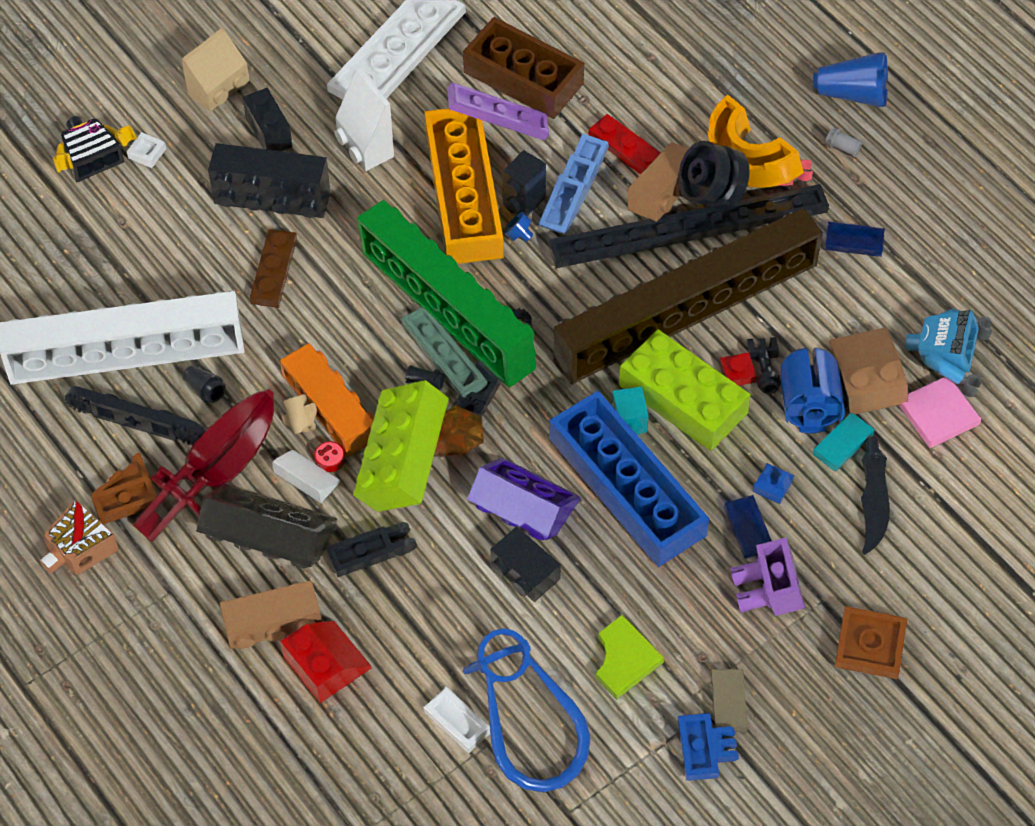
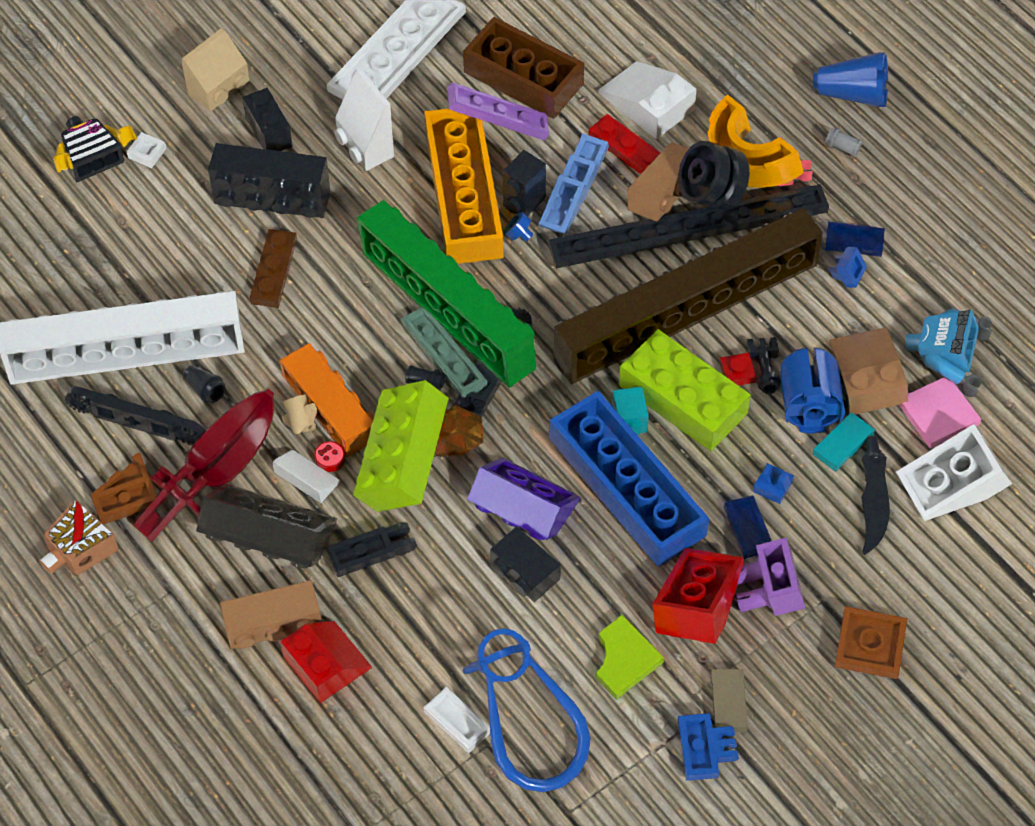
(651, 97): none -> white slope
(697, 595): none -> red slope
(849, 267): none -> blue tile
(954, 475): none -> white slope

